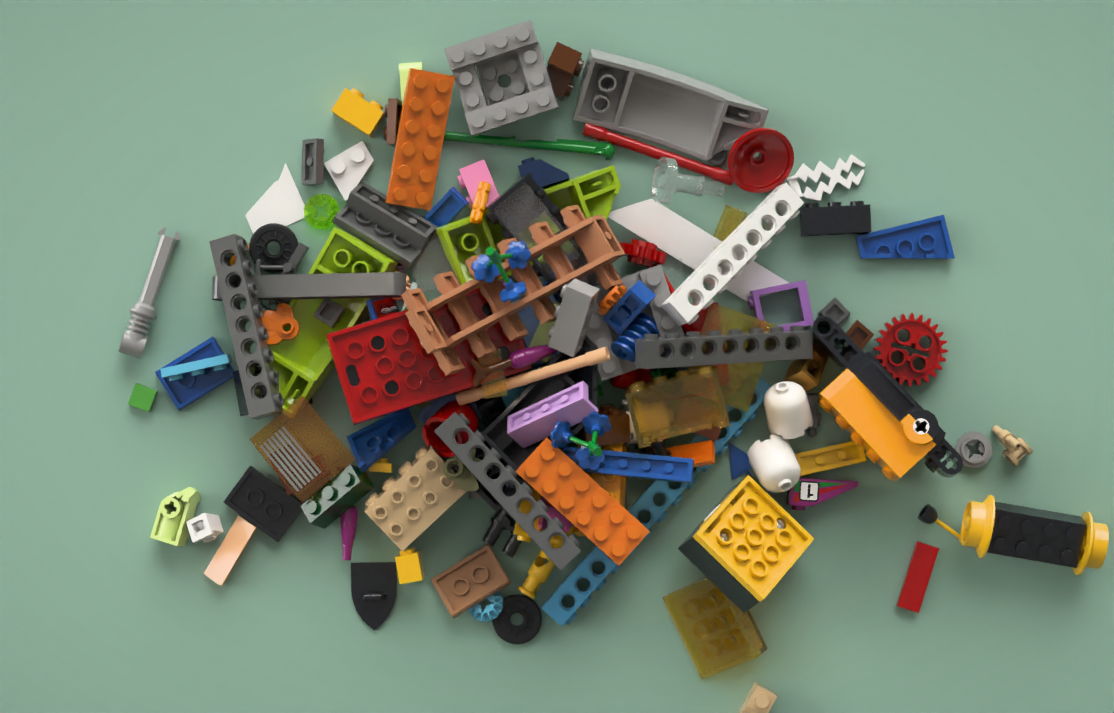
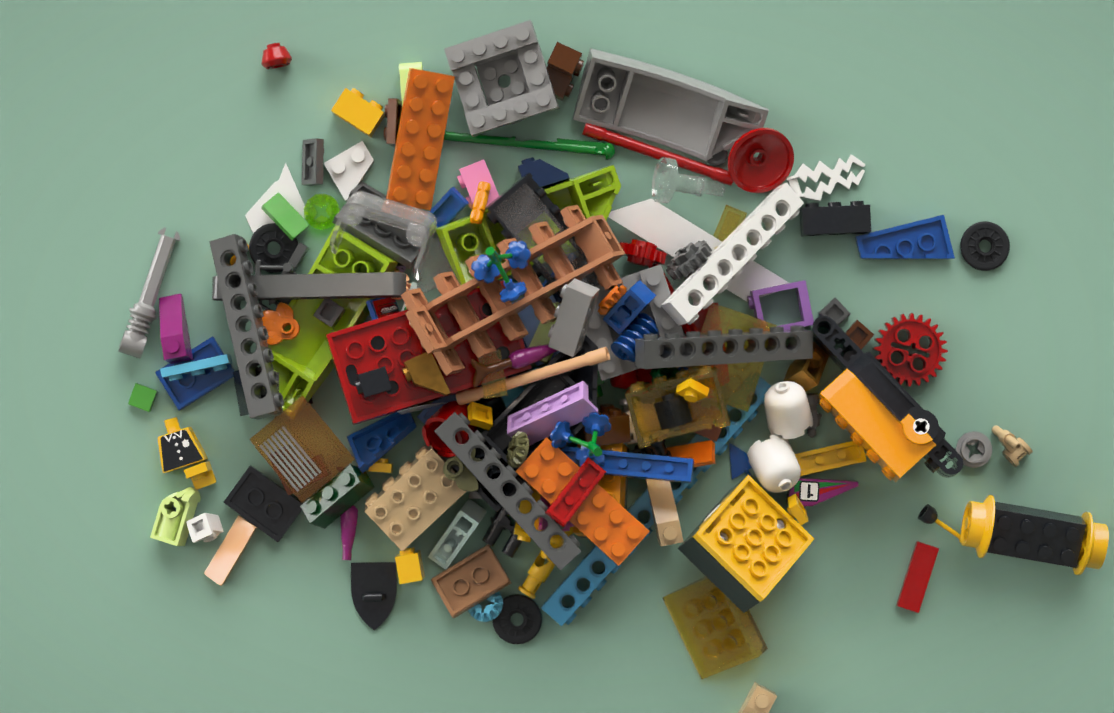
(174, 330): none -> magenta slope
(179, 447): none -> torso
(201, 475): none -> yellow bracket
(275, 56): none -> red cone
(285, 216): none -> bright green tile
(373, 382): none -> black brick
(418, 223): none -> clear windscreen
(419, 408): none -> white sticker
(425, 373): none -> pearl gold slope
(457, 534): none -> light aqua slope
(480, 415): none -> yellow plate
(518, 449): none -> olive gear
(575, 492): none -> red tile
(664, 512): none -> tan slope
(672, 411): none -> black brick
(688, 259): none -> dark grey gear
(692, 390): none -> yellow plate
(797, 510): none -> yellow plate
(999, 246): none -> black wheel

